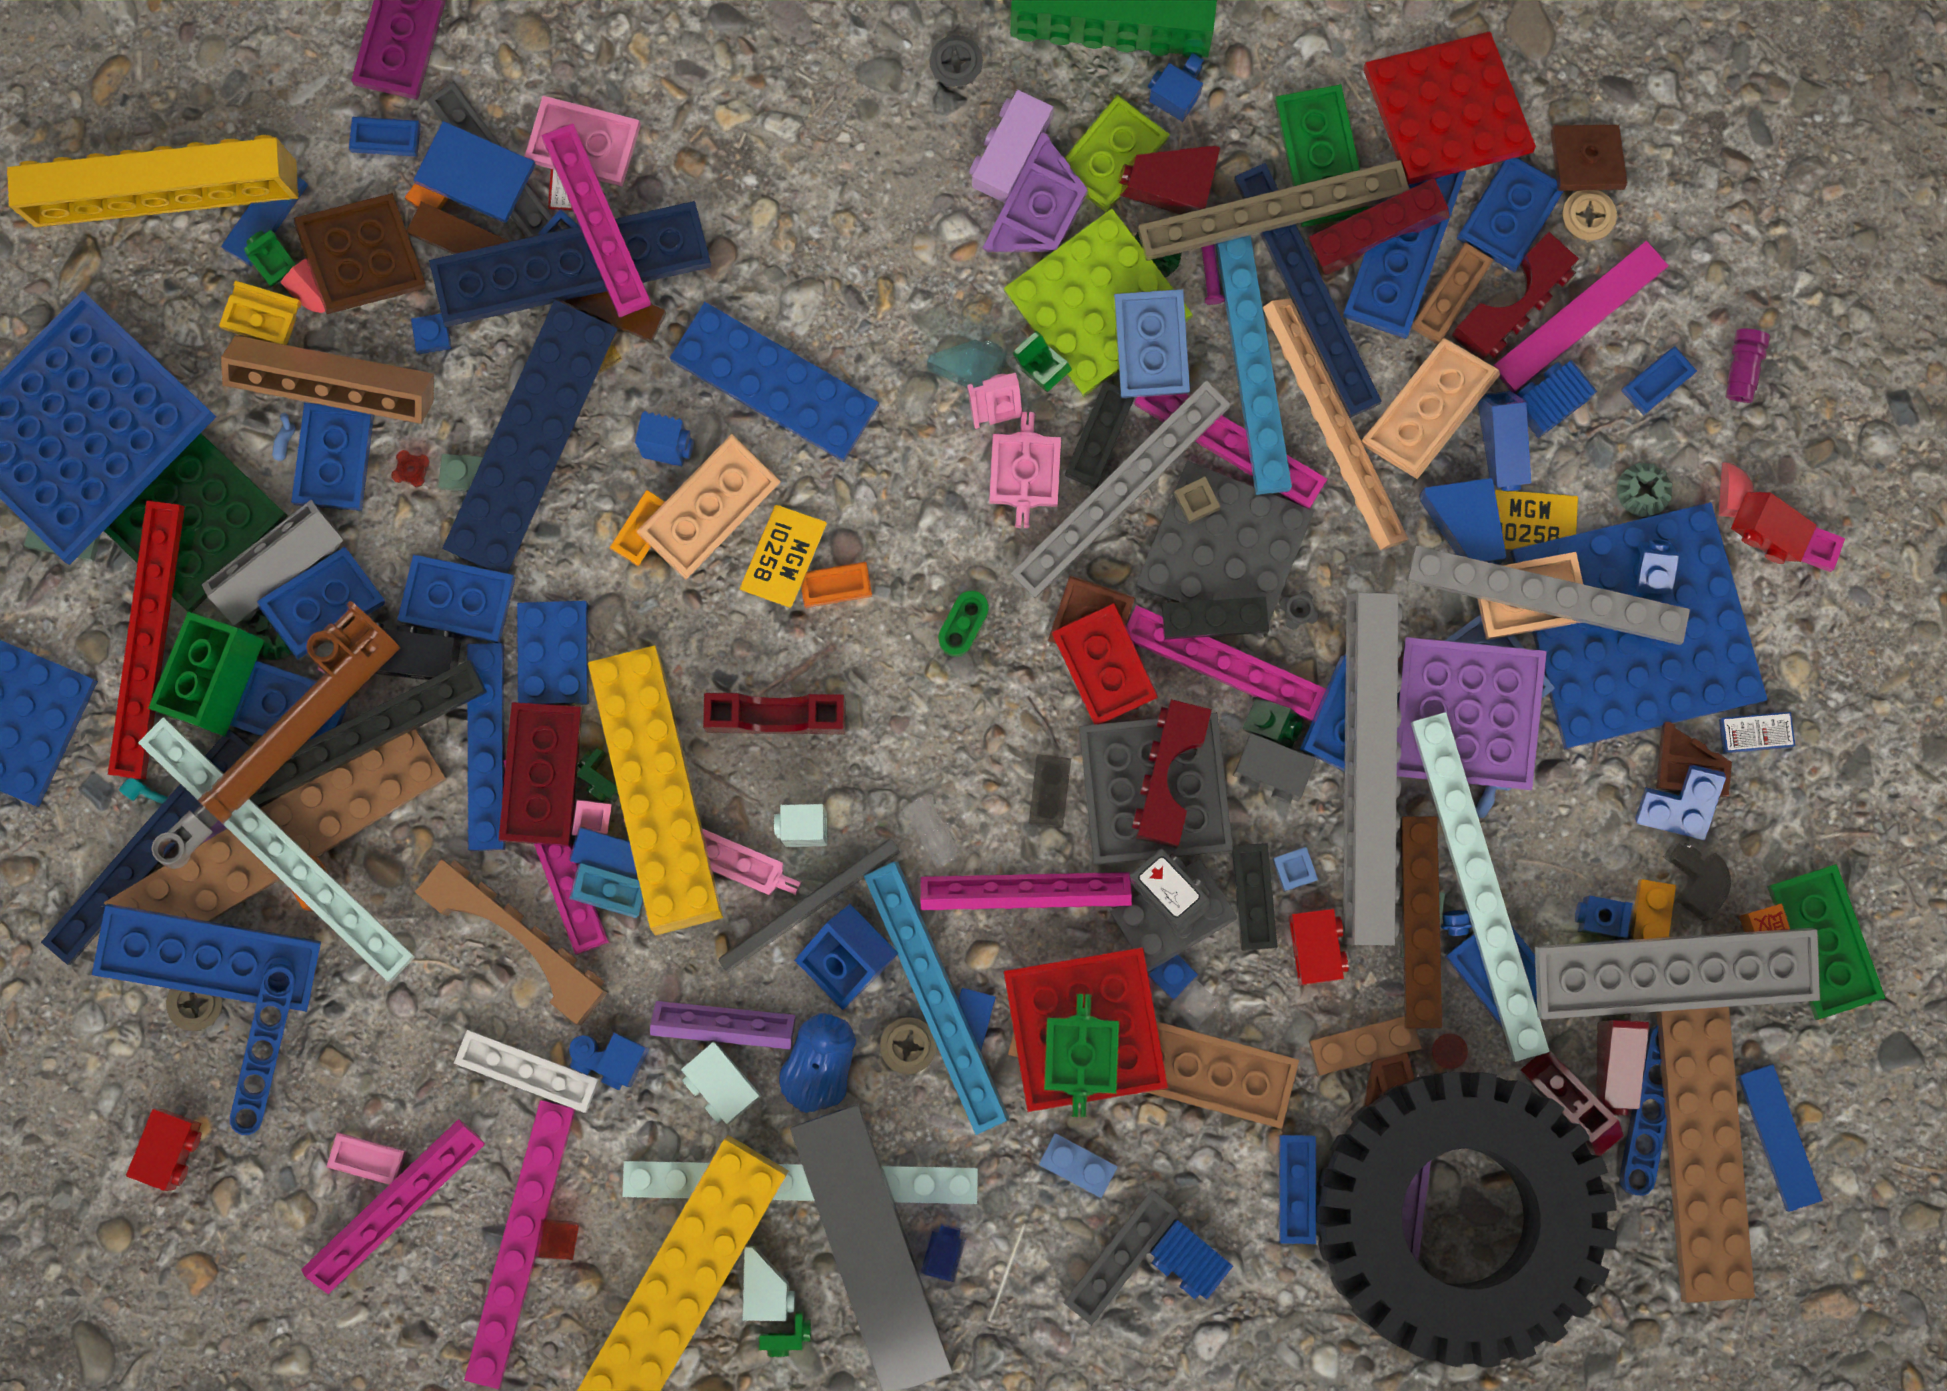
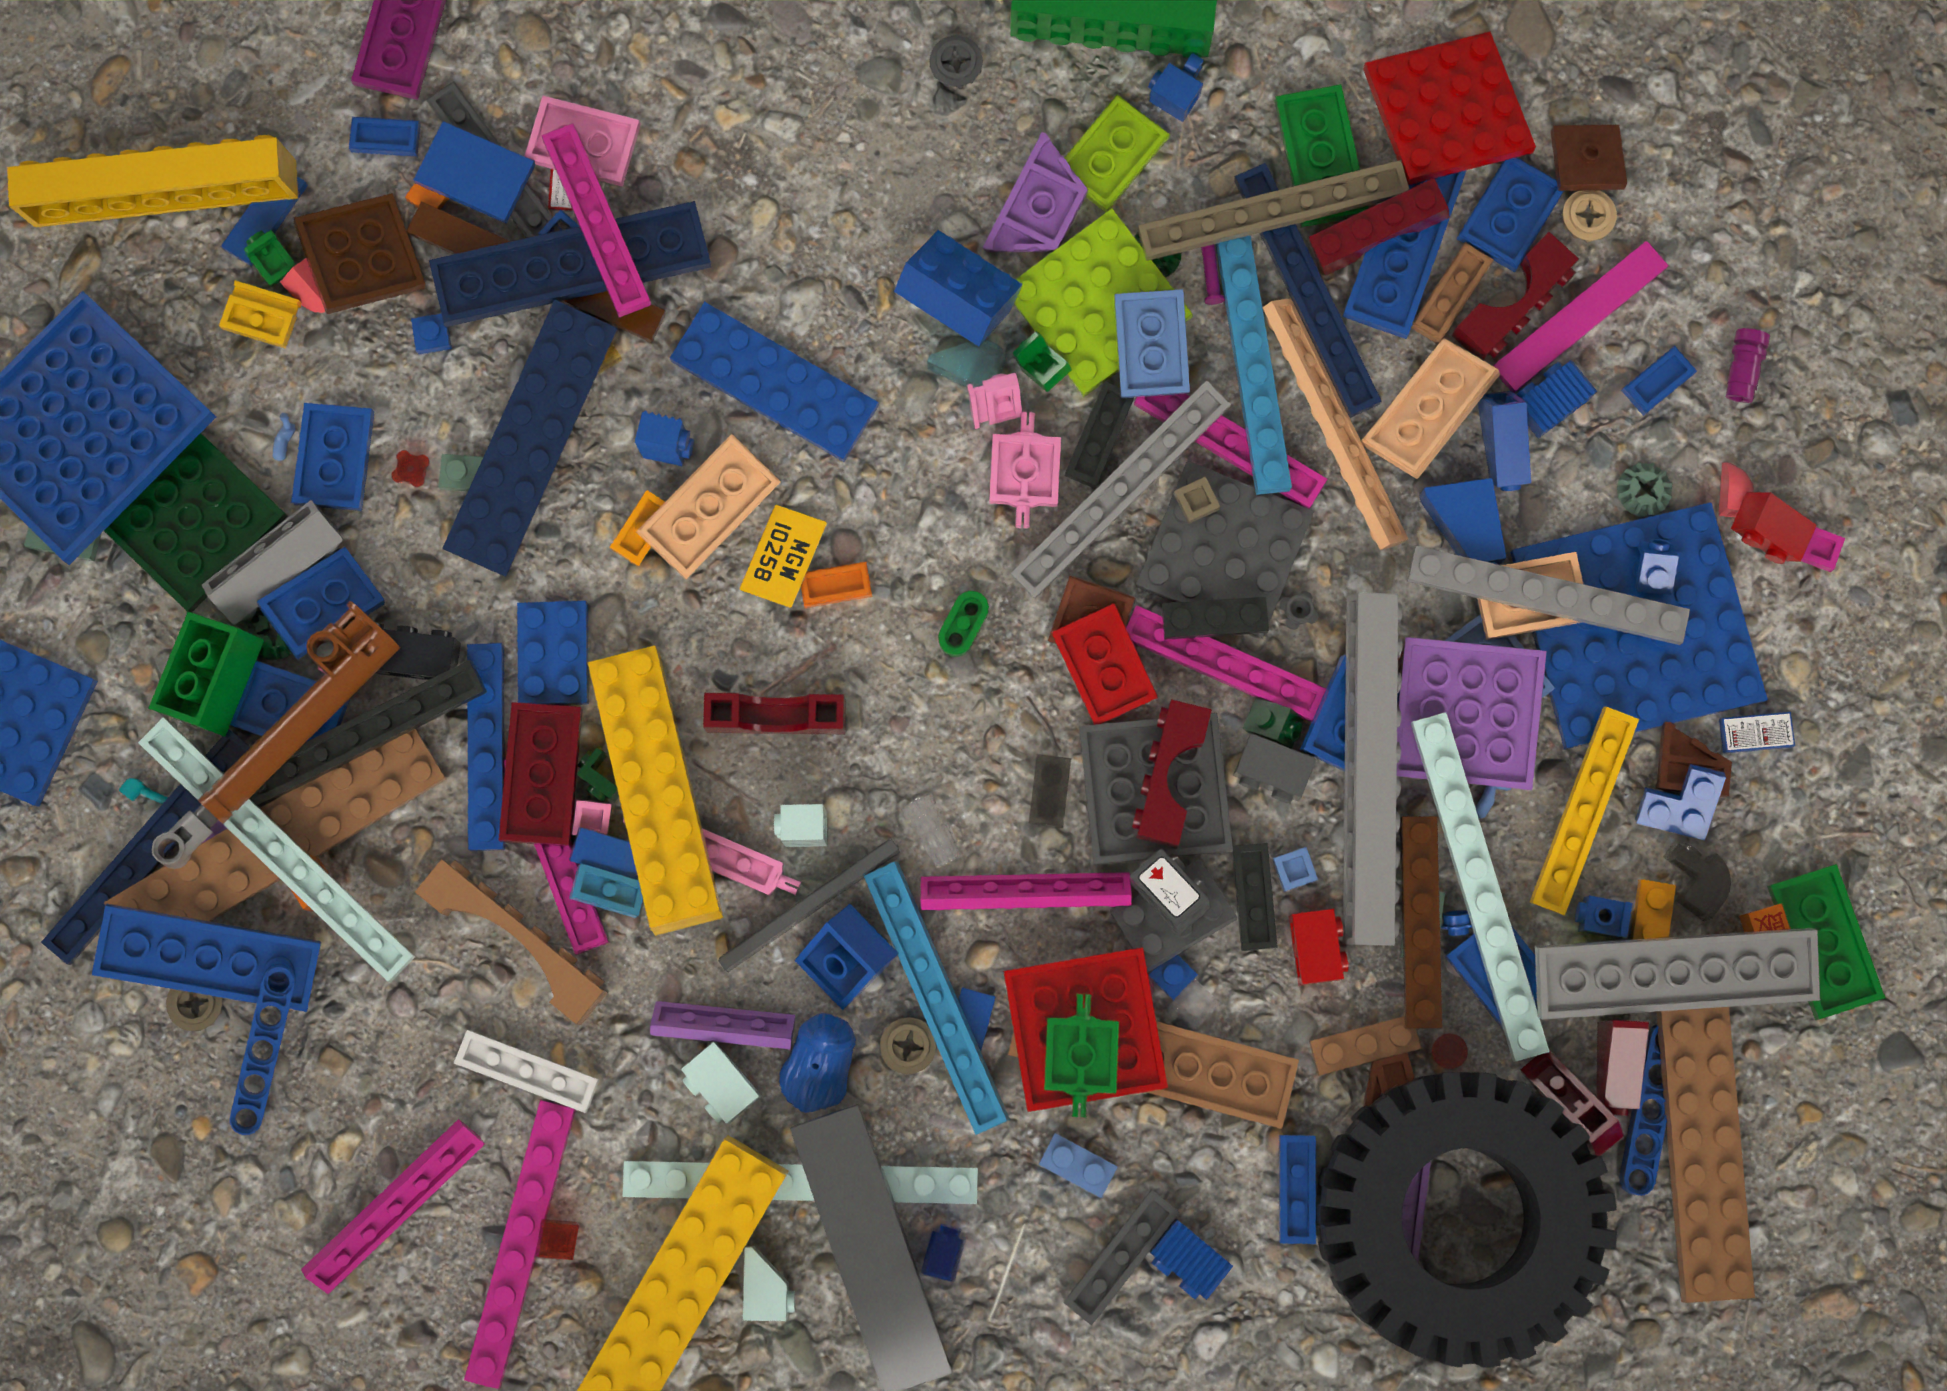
(146, 637): red plate -> none
(164, 1150): red brick -> none
(327, 379): medium nougat brick -> none
(366, 1158): bright pink tile -> none
(456, 598): blue plate -> none
(617, 1063): blue brick -> none
(780, 1343): green bracket -> none
(958, 287): none -> blue brick
(1010, 145): lavender brick -> none
(1171, 179): dark red slope -> none
(1535, 517): yellow sticker -> none
(1584, 810): none -> yellow plate
(1780, 1138): blue tile -> none

